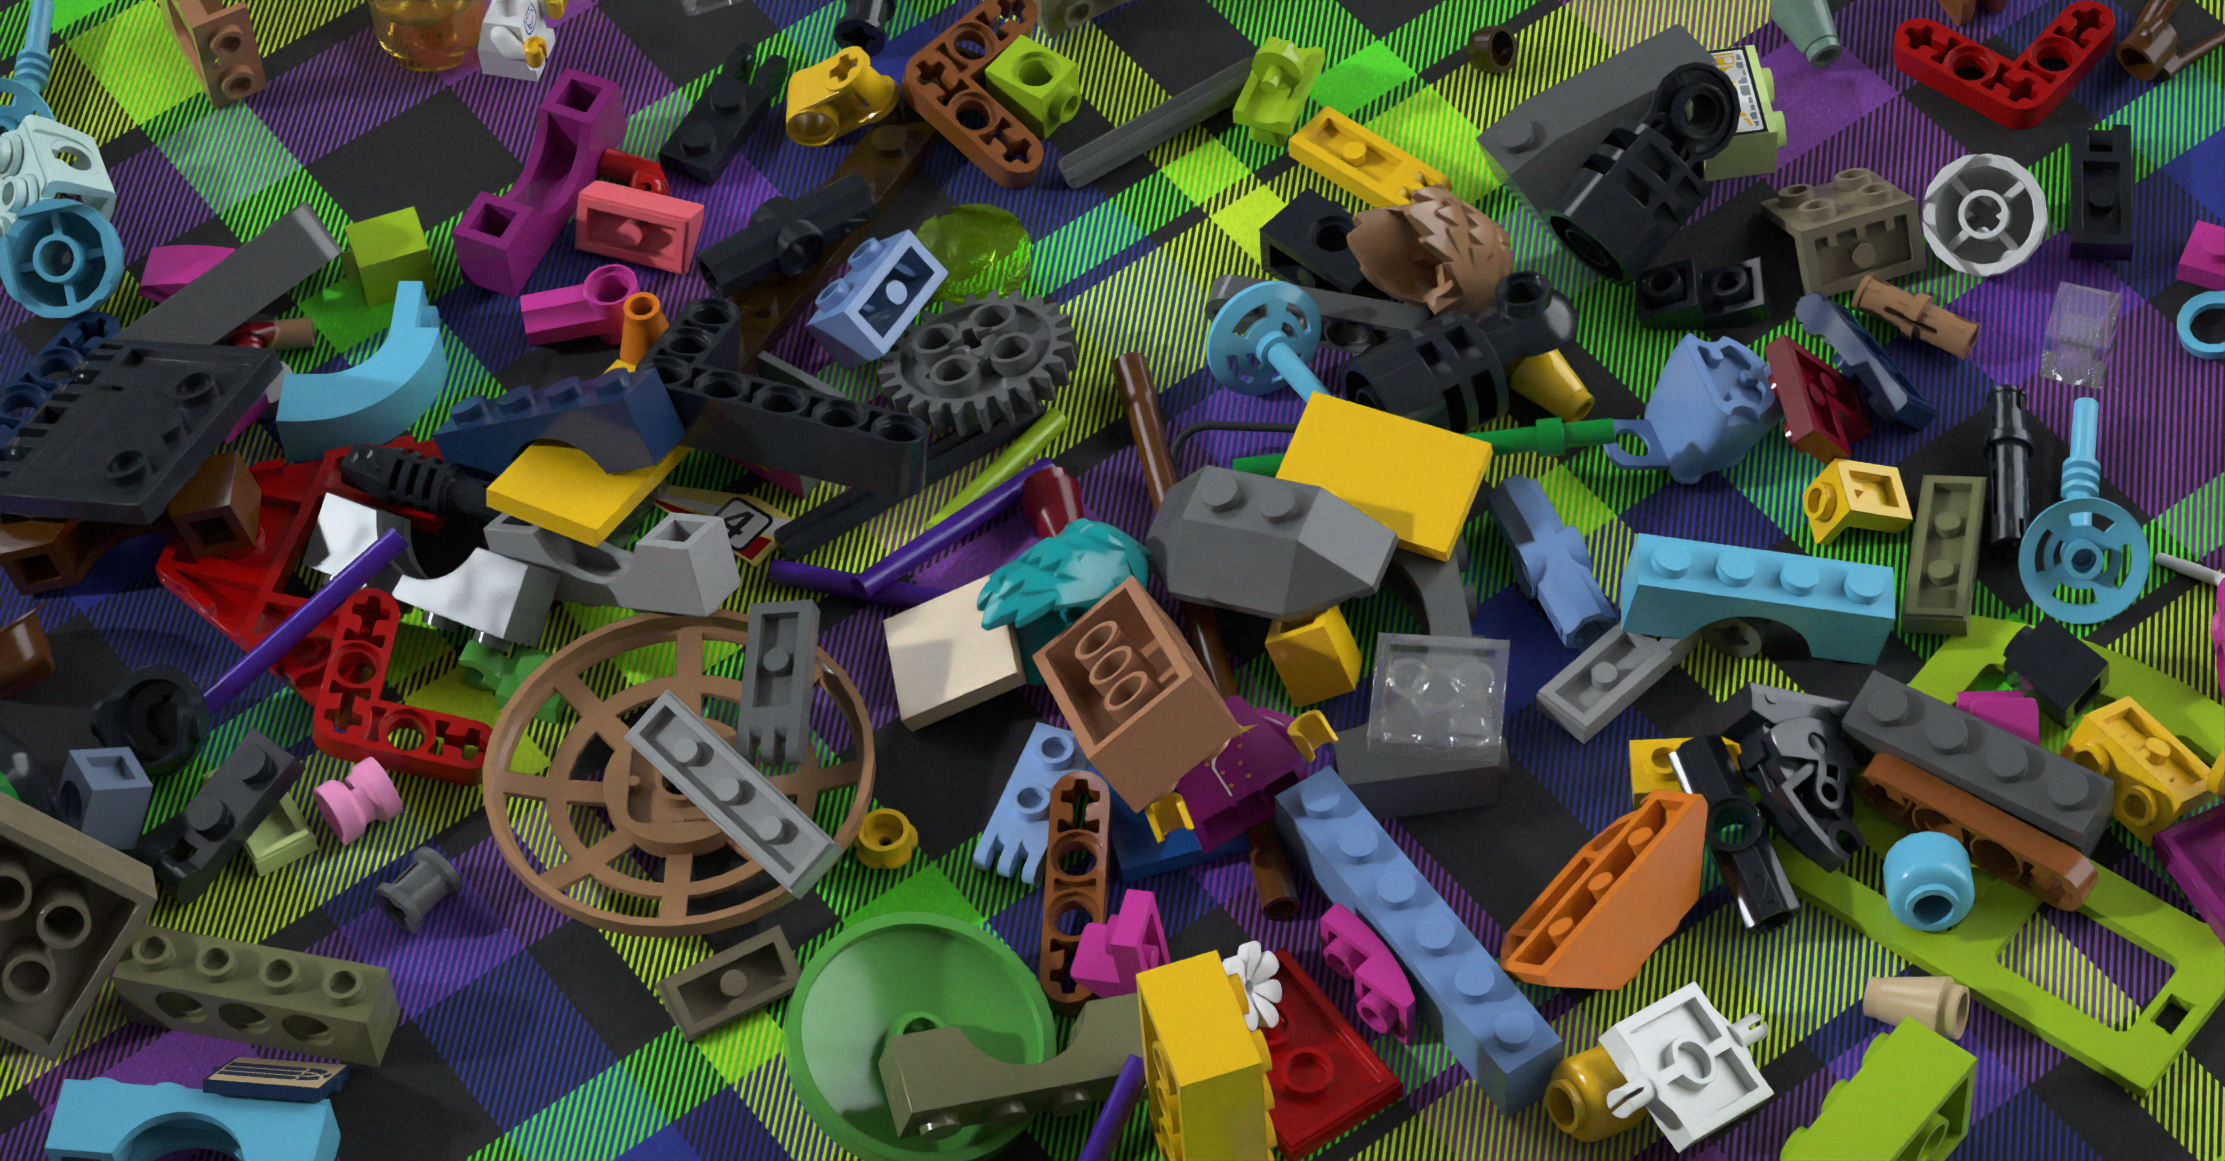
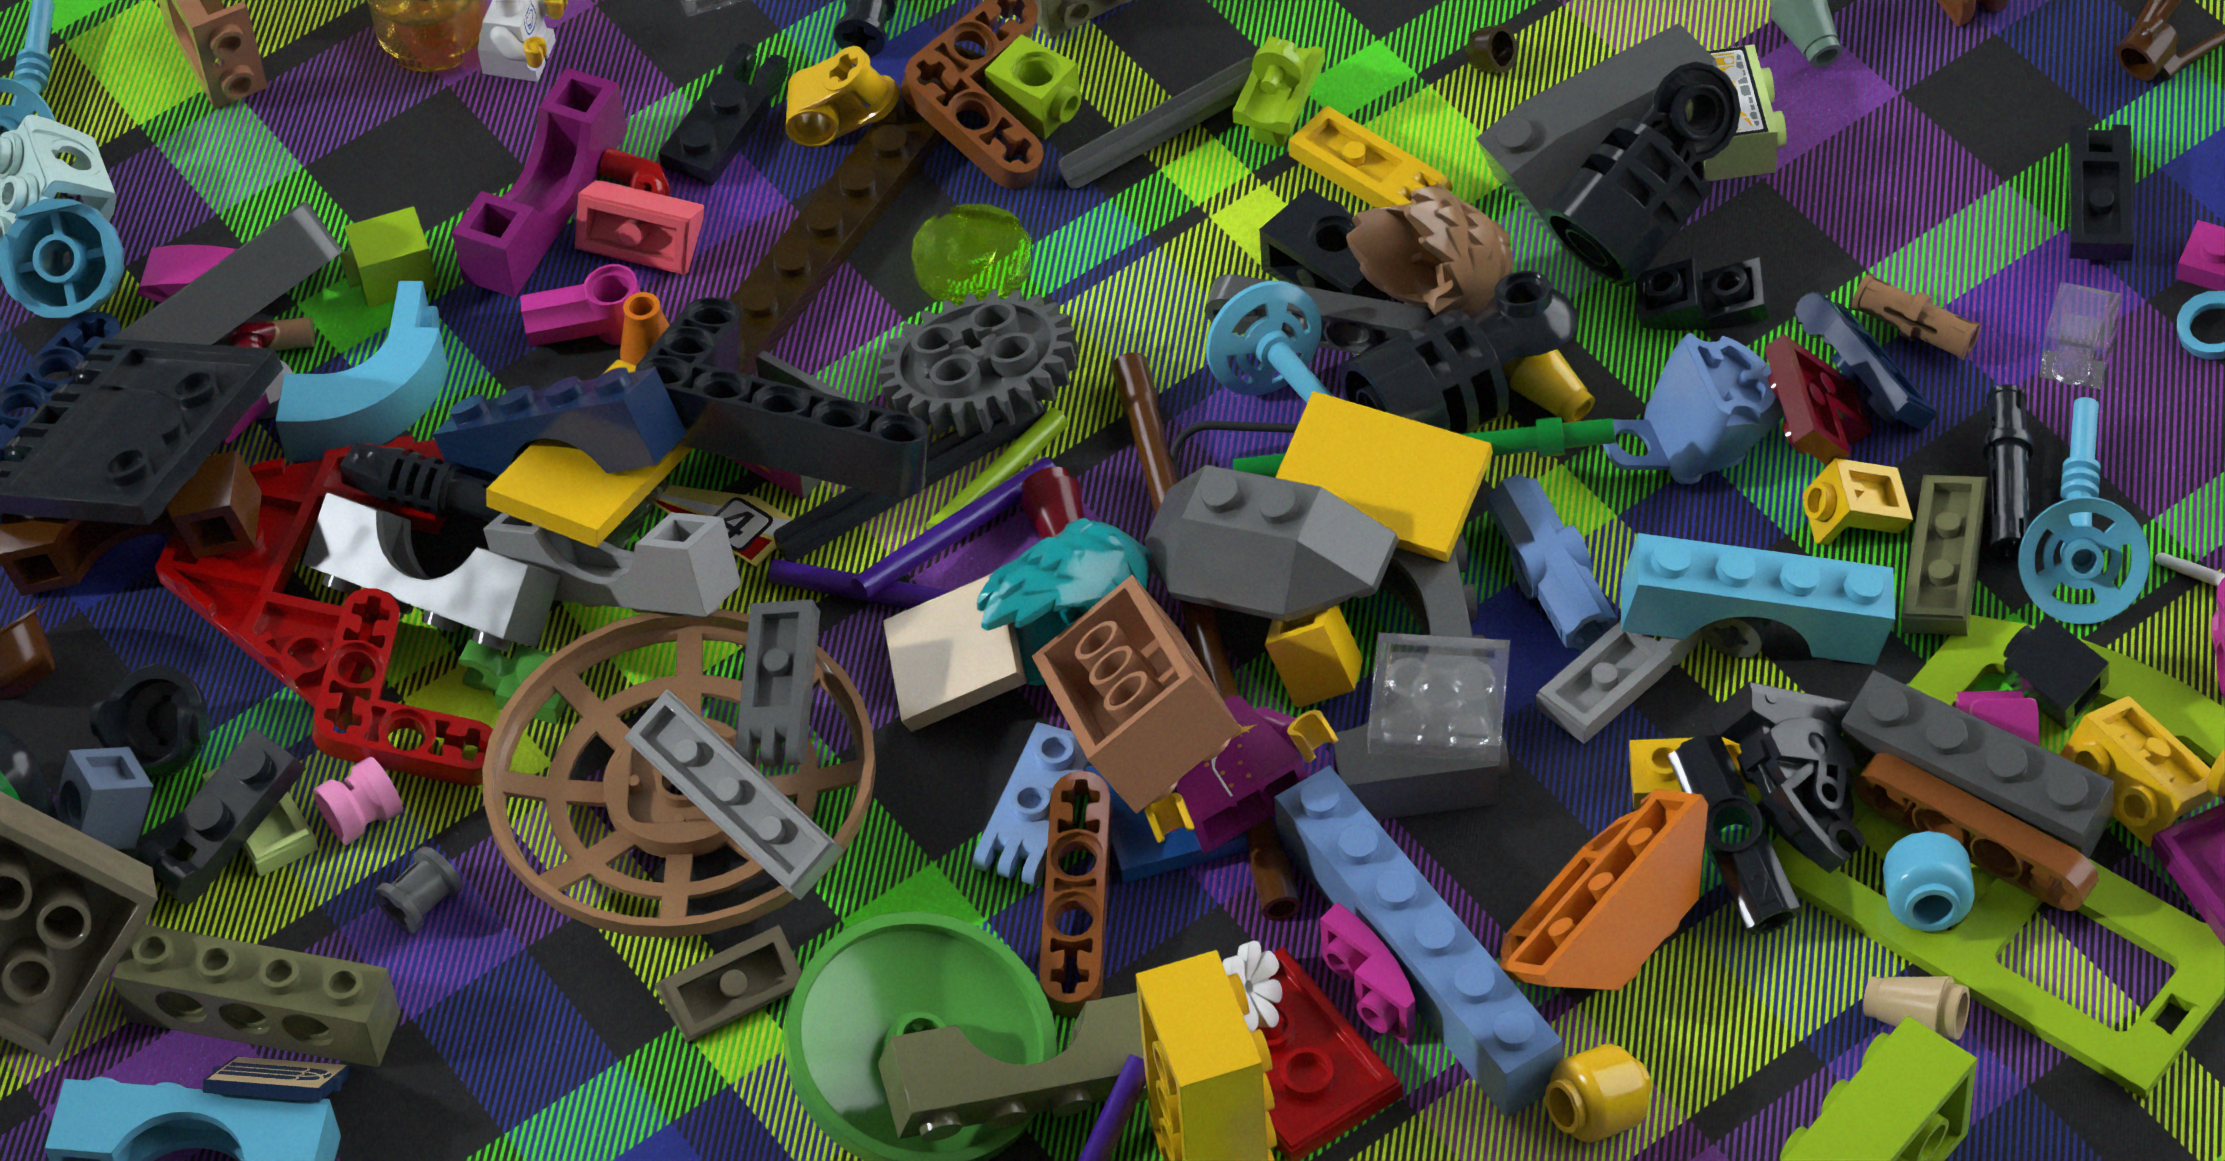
(304, 620): dark purple bar -> none
(786, 236): black piece -> none
(875, 299): medium blue brick -> none
(881, 827): yellow plate -> none
(1124, 946): dark pink slope -> none
(1686, 1066): white plate -> none
(1849, 230): dark tan bracket -> none
(1984, 215): white cylinder -> none
(2026, 89): red beam -> none

